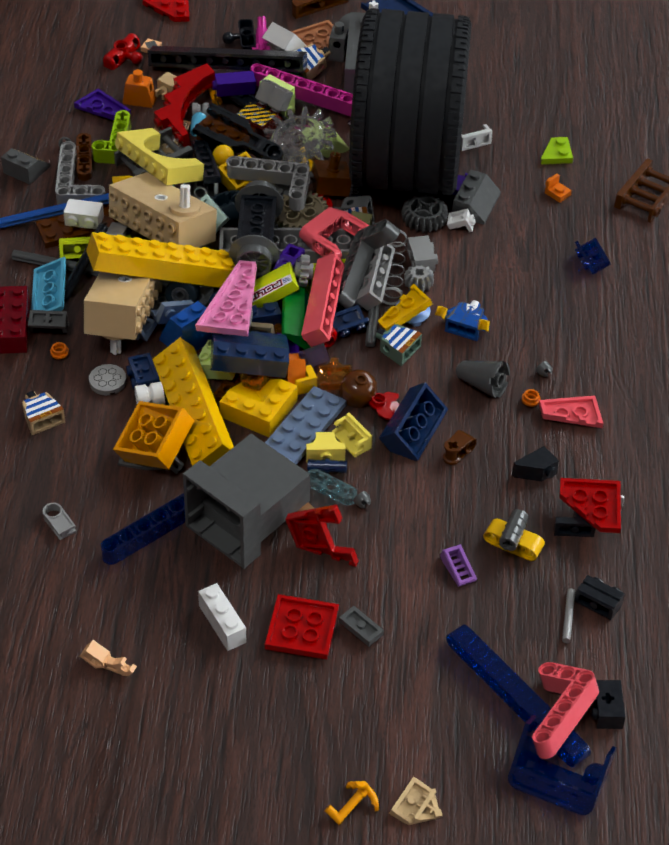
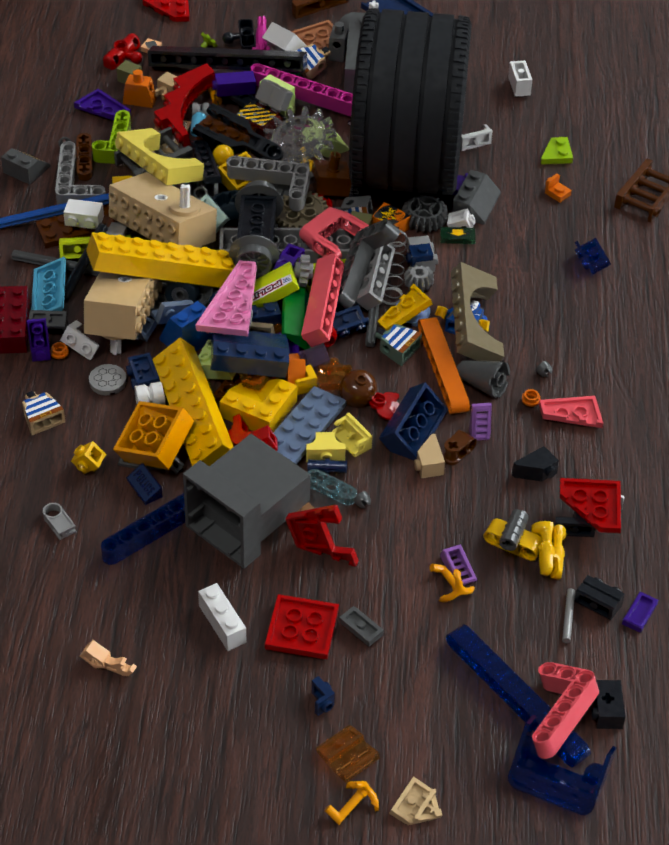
(39, 339): none -> dark purple slope
(79, 341): none -> white bracket
(88, 457): none -> yellow brick
(125, 70): none -> olive brick
(145, 484): none -> slope
(208, 41): none -> lime plant
(241, 430): none -> red arch
(324, 694): none -> dark blue bracket
(347, 753): none -> clear orange slope
(394, 215): none -> torso
(419, 253): none -> dark blue bracket
(430, 459): none -> tan slope
(443, 366): none -> orange beam
(454, 580): none -> light orange piece
(457, 235): none -> clear green tile
(470, 336): none -> dark tan arch
(480, 422): none -> medium lavender slope
(520, 78): none -> white brick
(550, 555): none -> yellow piece
(640, 612): none -> dark purple tile

